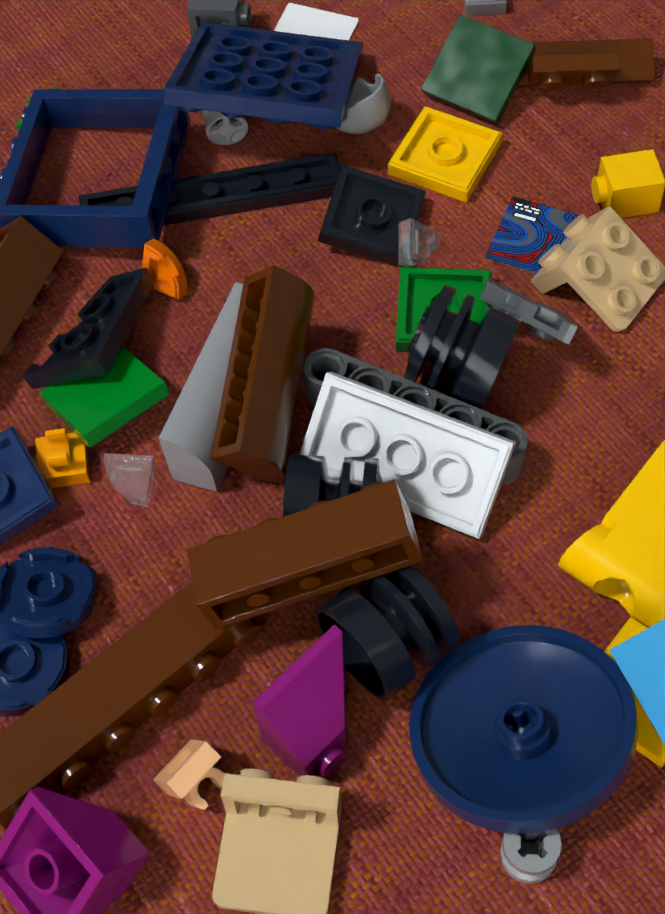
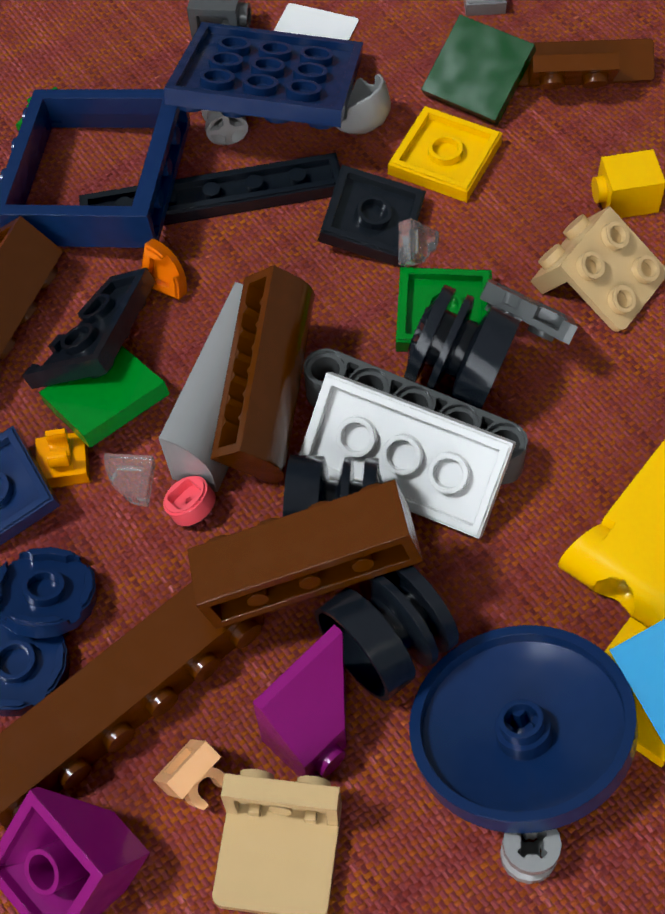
(189, 500): none -> coral tile
(528, 234): sticker -> none

